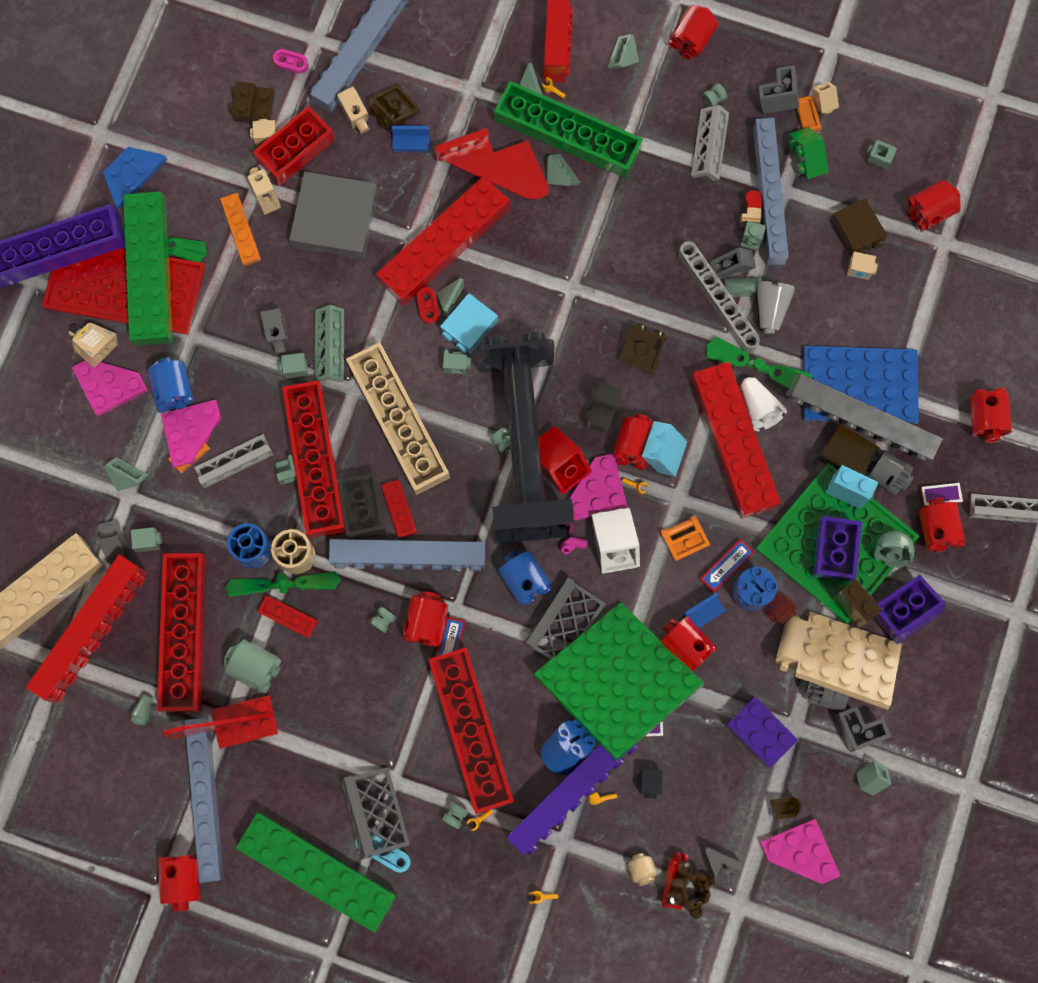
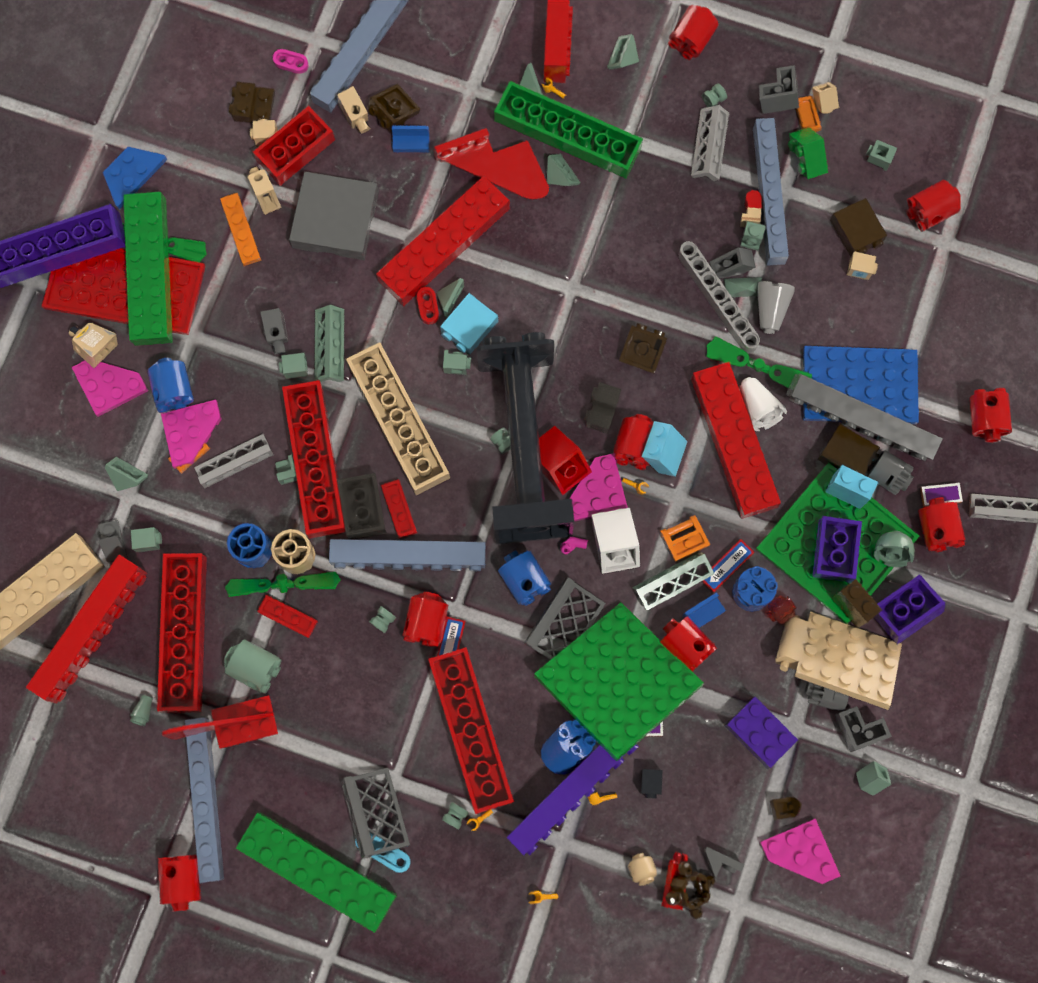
(668, 575): none -> fence

